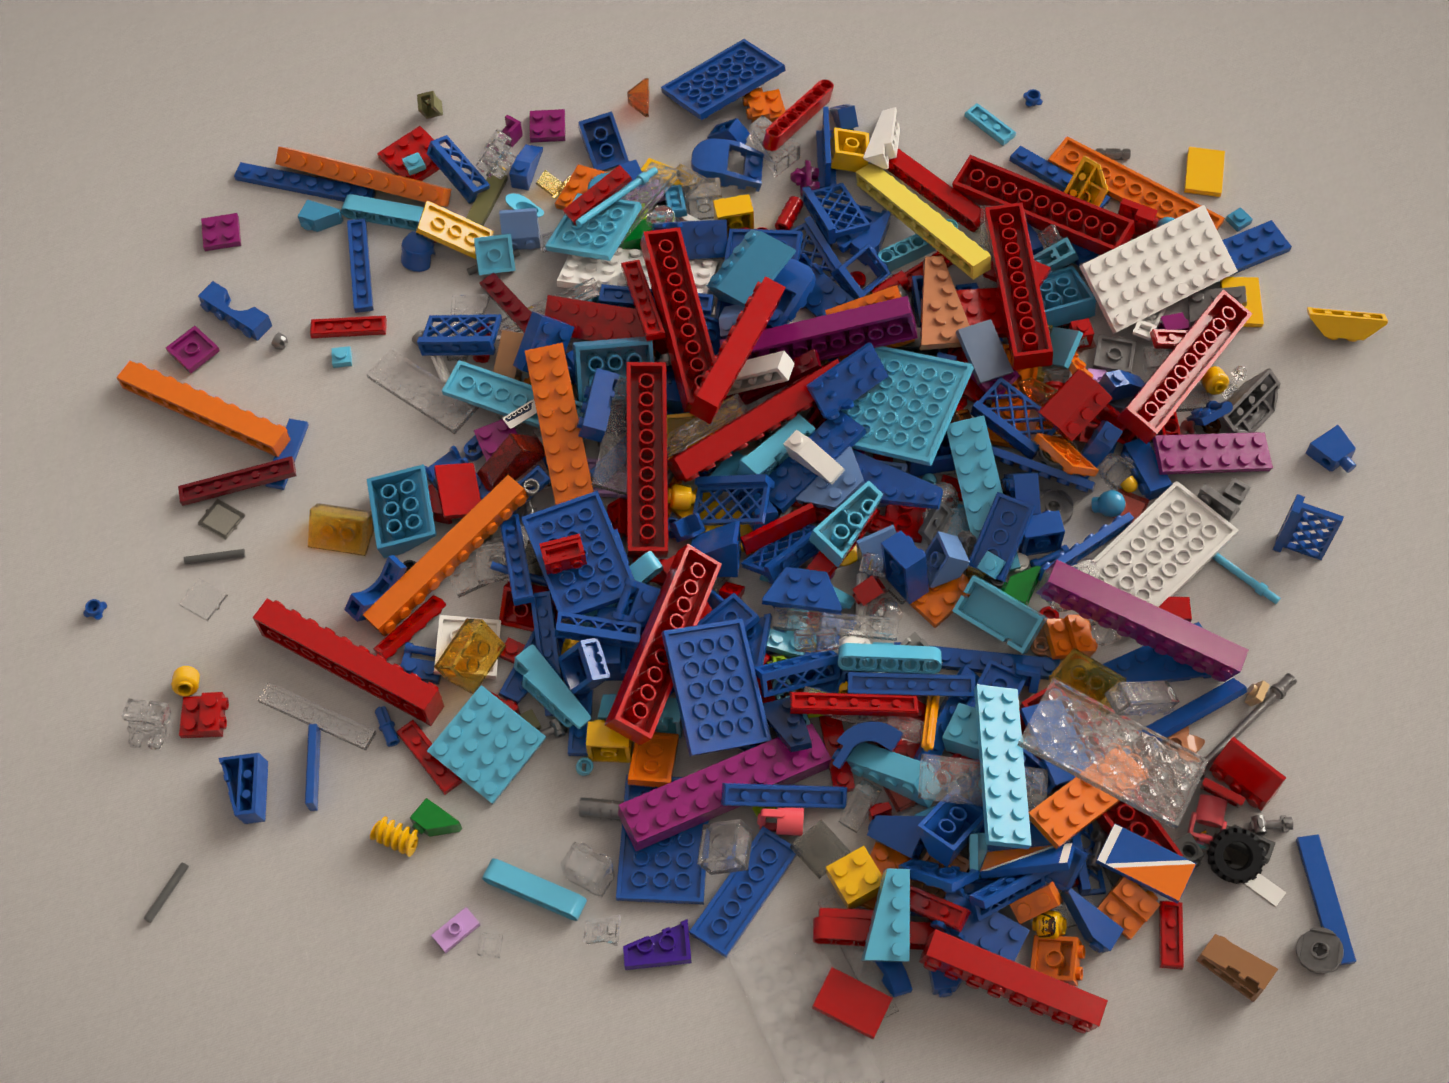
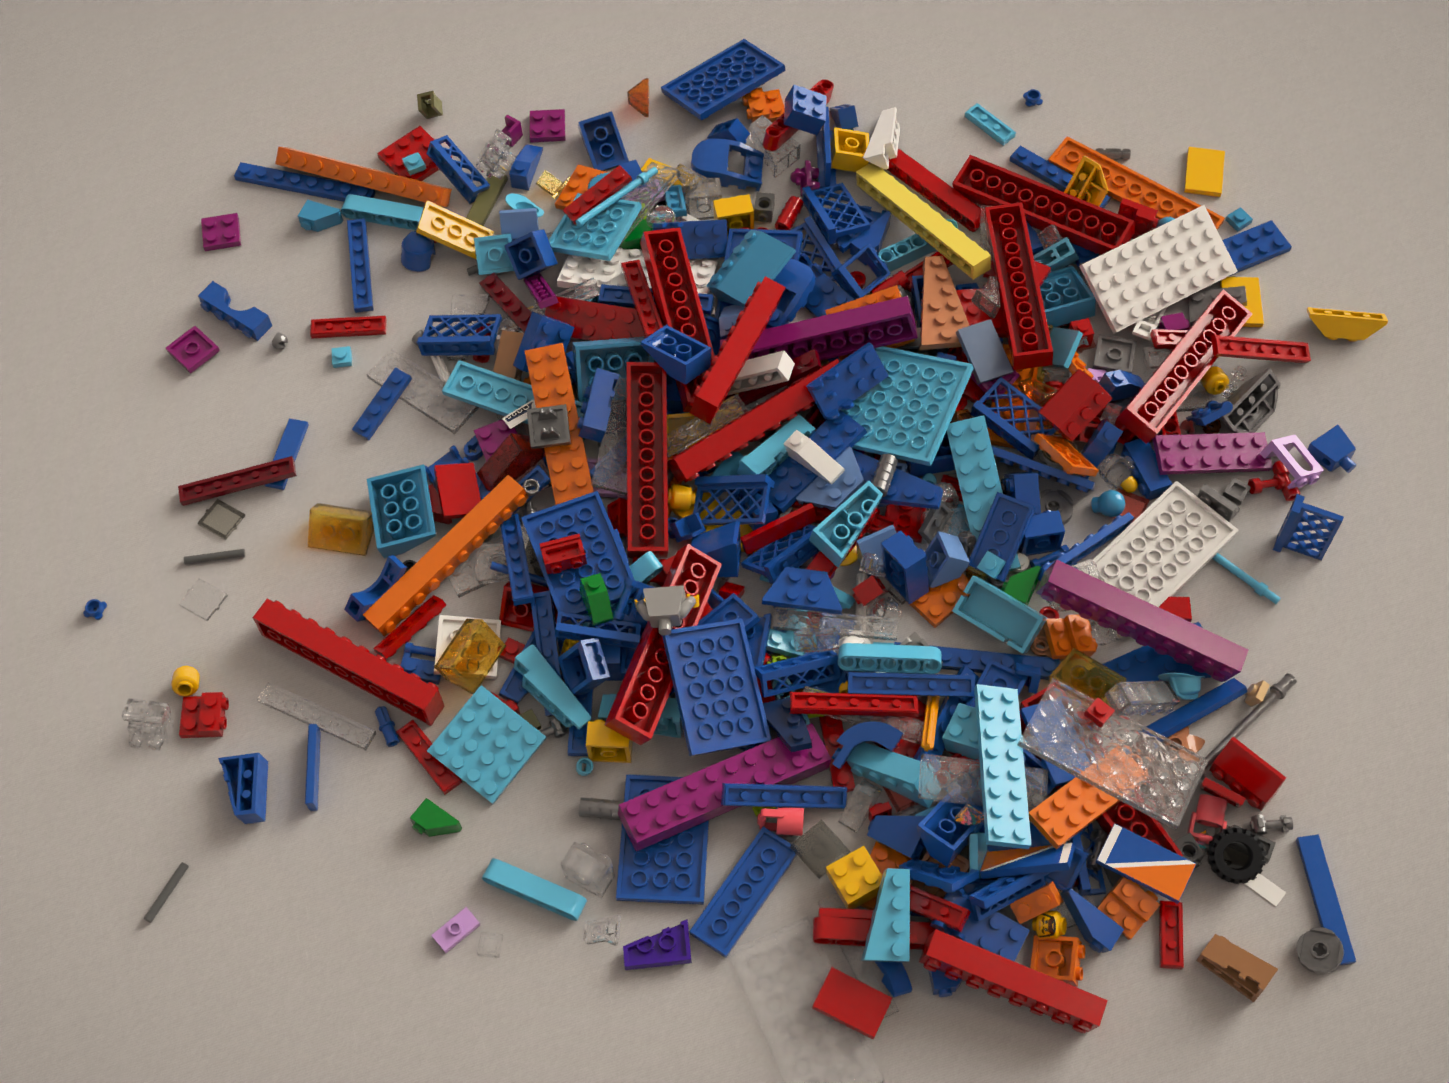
(204, 408): orange brick -> none
(382, 403): none -> blue plate
(395, 836): yellow piece -> none
(531, 254): none -> blue brick
(540, 291): none -> magenta tile
(548, 426): none -> flat silver plate
(596, 599): none -> green slope
(654, 761): orange plate -> none
(665, 607): none -> light grey torso
(678, 353): none -> blue slope
(725, 847): clear brick -> none
(764, 207): none -> dark grey brick
(805, 110): none -> blue brick
(884, 473): none -> flat silver axle
(969, 816): none -> clear tile
(988, 297): none -> clear slope
(1099, 712): none -> red plate
(1111, 413): none -> clear tile
(1184, 685): none -> medium azure piece
(1260, 349): none -> red plate
(1279, 481): none -> red bar
(1281, 448): none -> lavender panel

